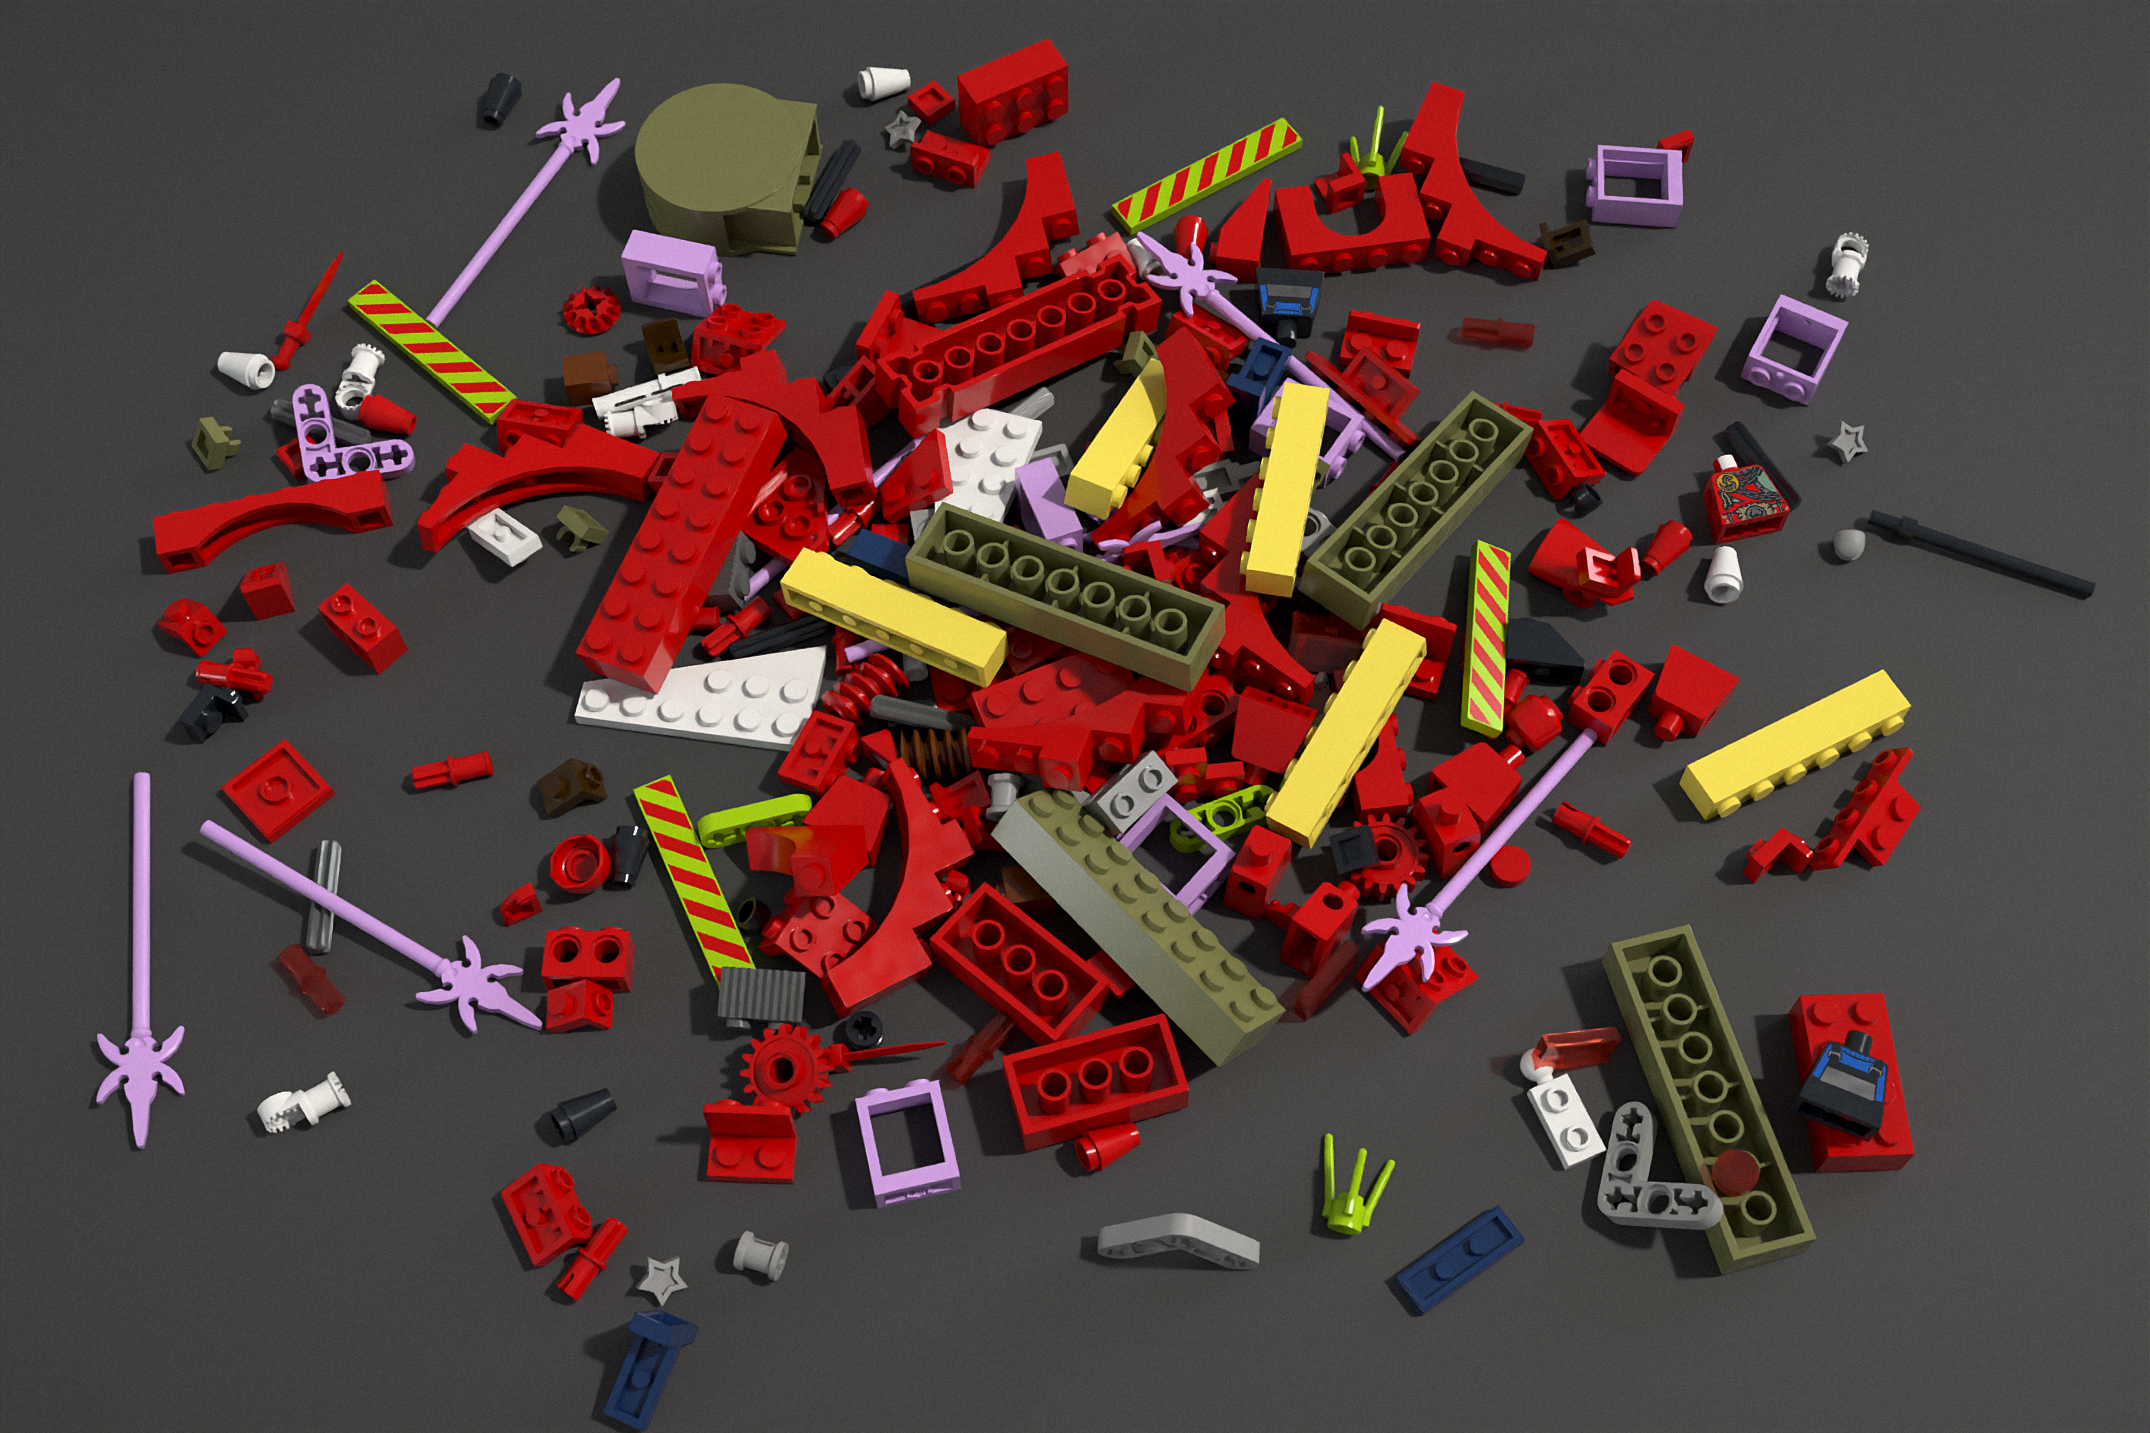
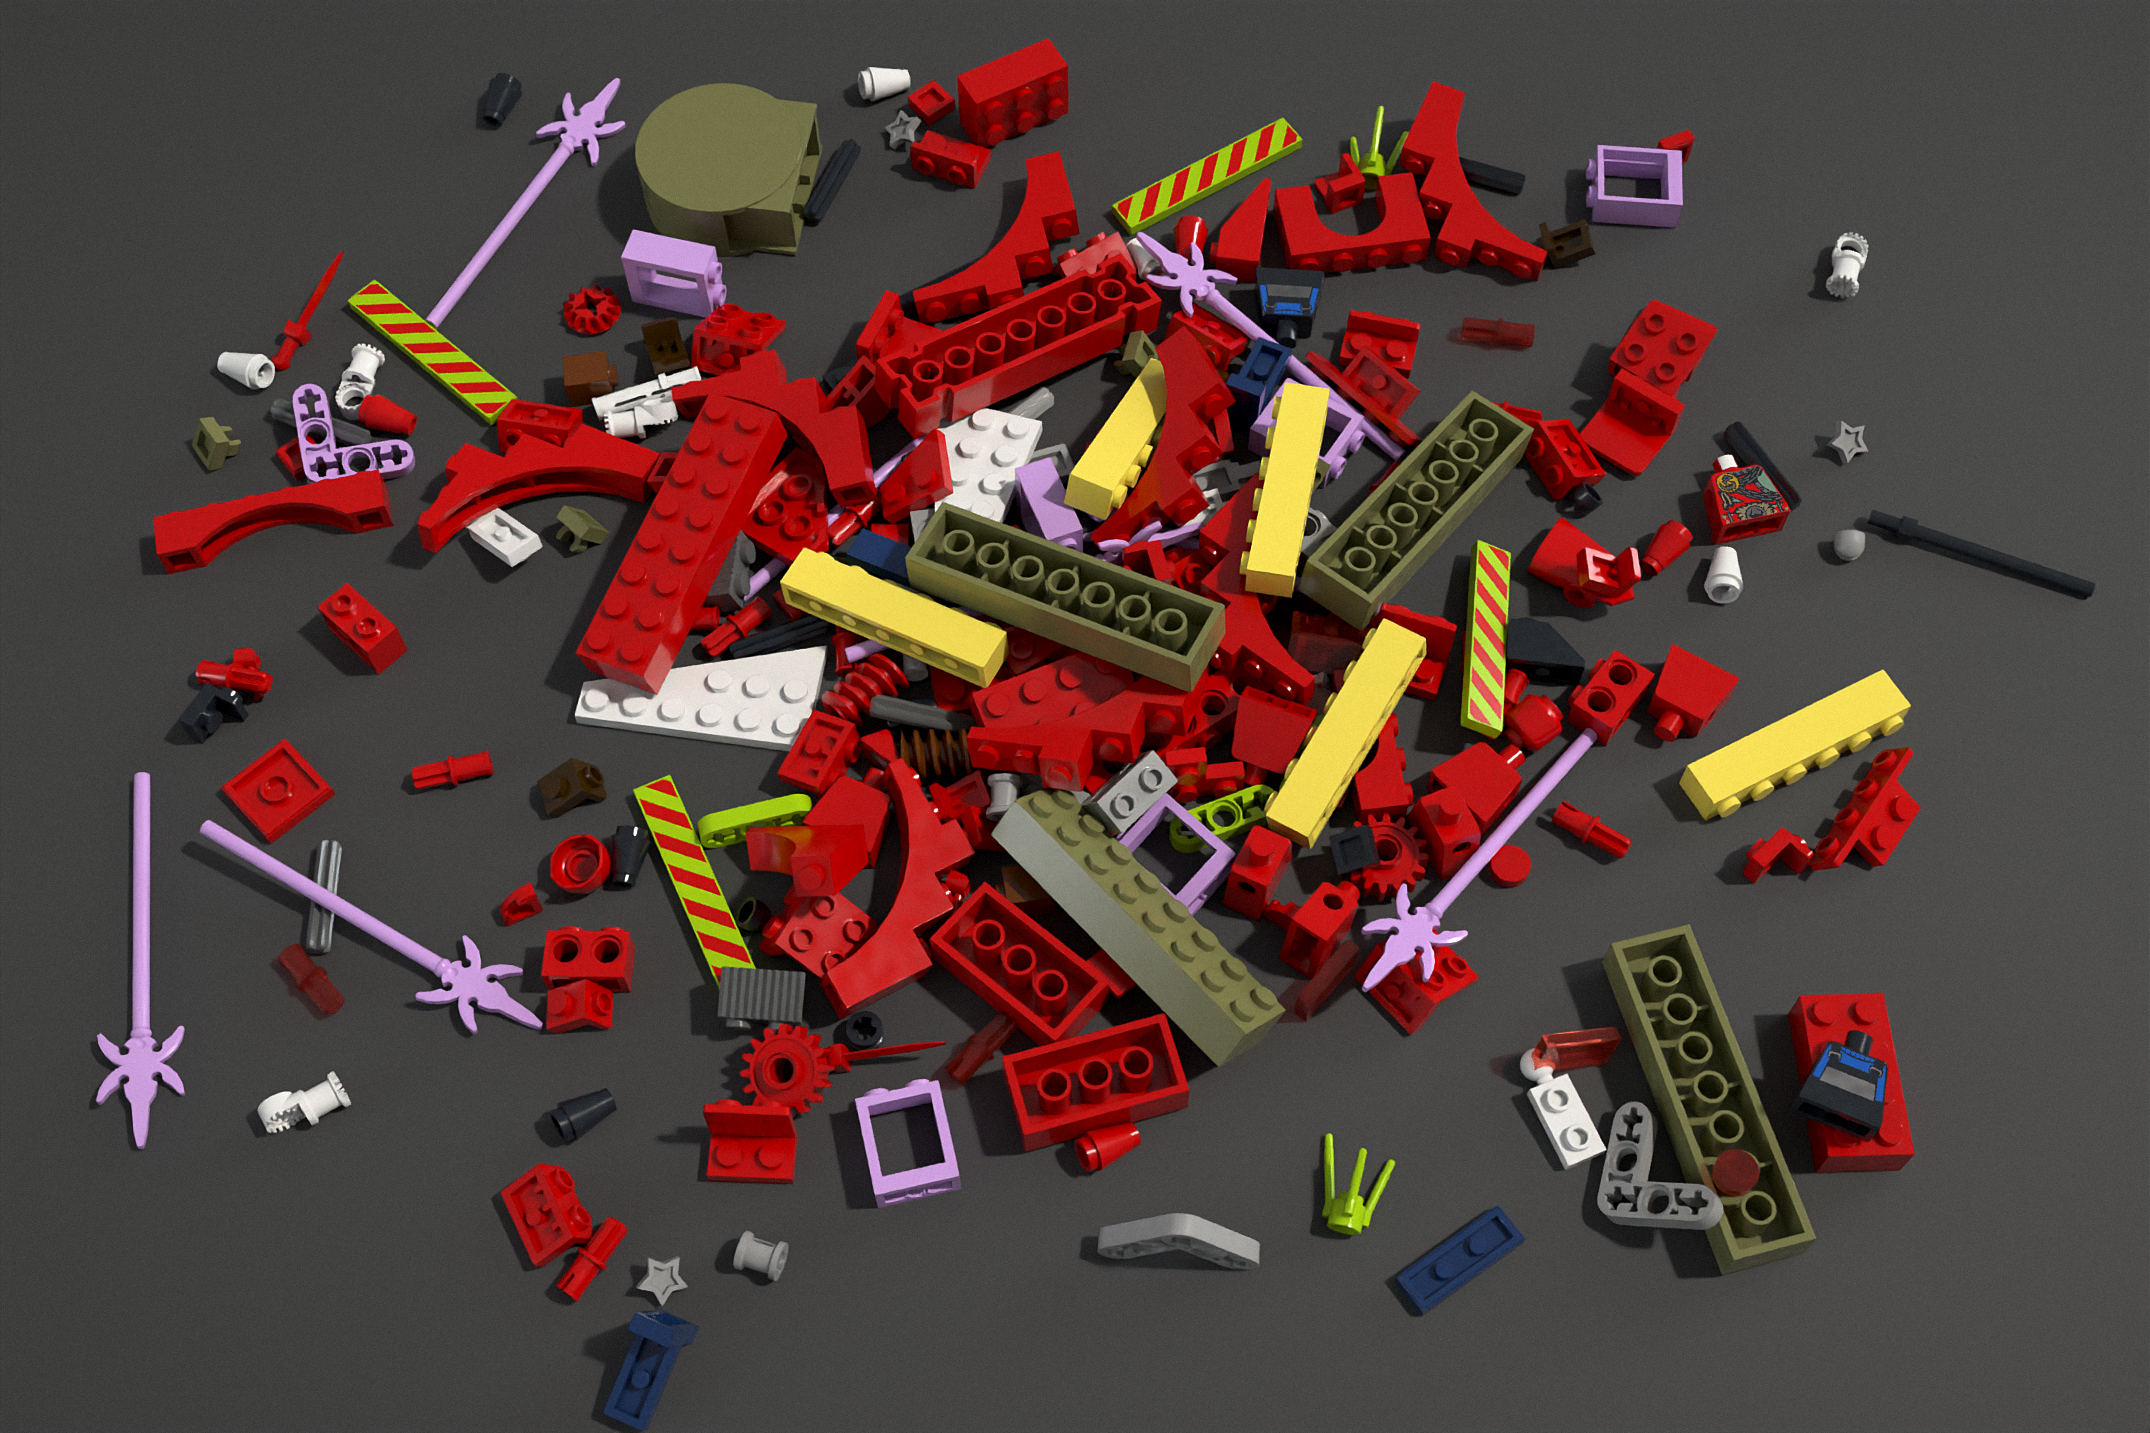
(192, 624): red bracket -> none
(268, 591): red slope -> none
(845, 211): red cone -> none
(1790, 318): lavender window -> none

